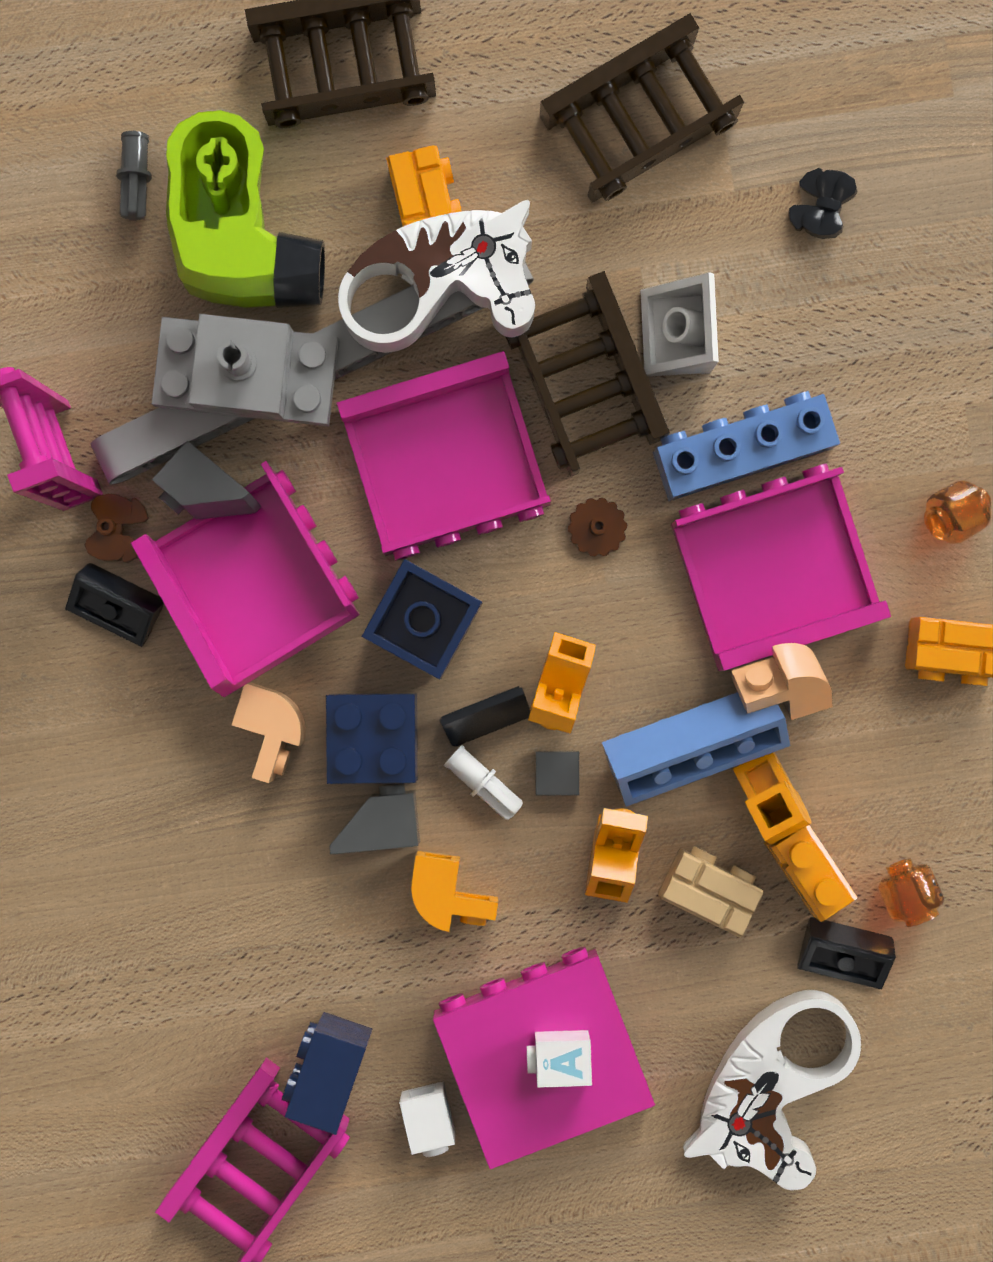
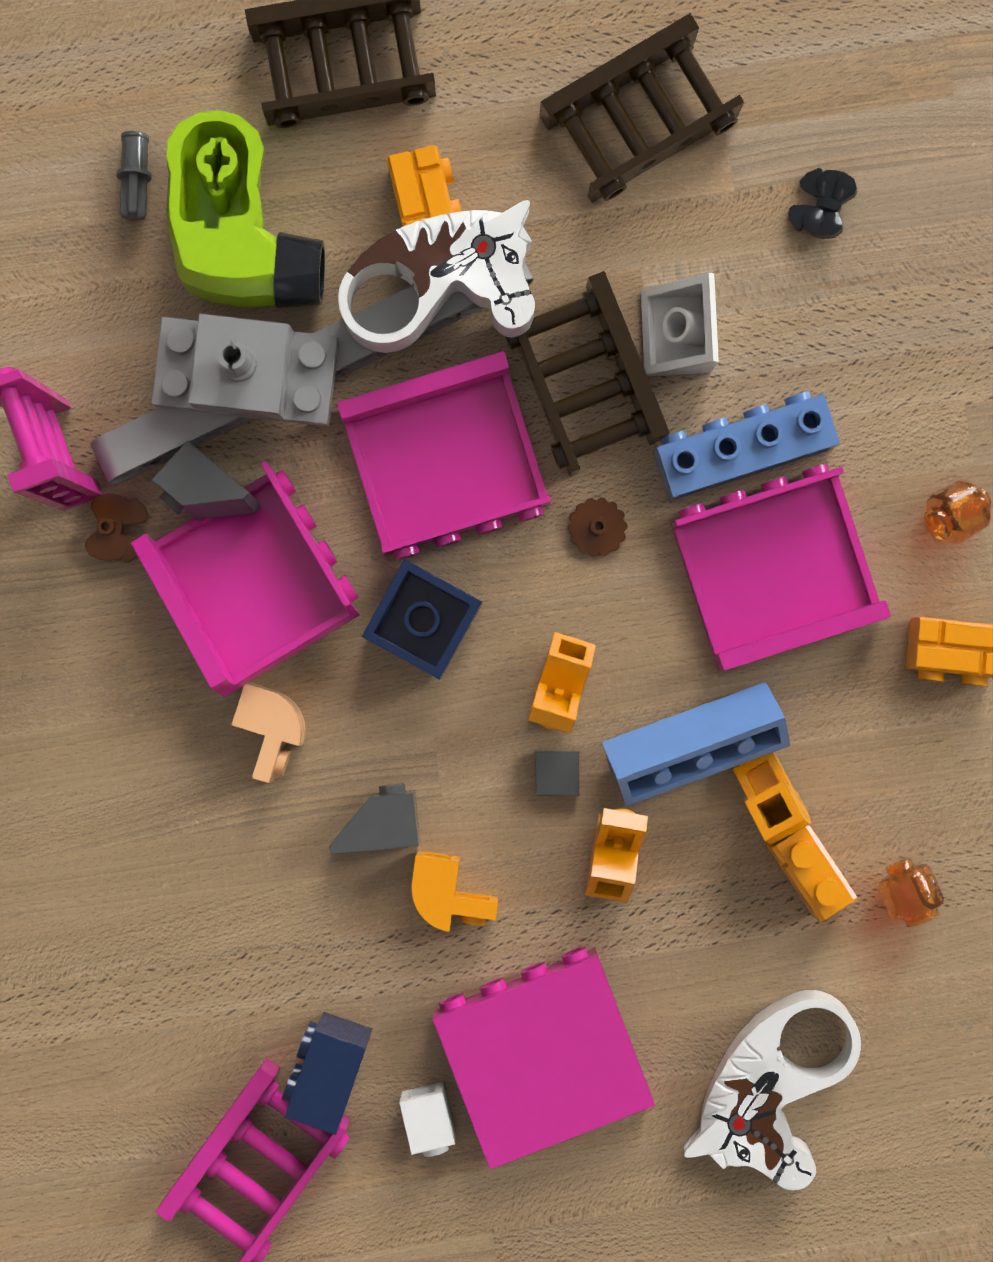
(114, 603): black slope -> none
(371, 738): dark blue brick -> none
(484, 783): white axle -> none
(486, 716): black slope -> none
(561, 1058): white brick -> none
(711, 891): tan brick -> none
(786, 678): light nougat brick -> none
(847, 953): black slope -> none

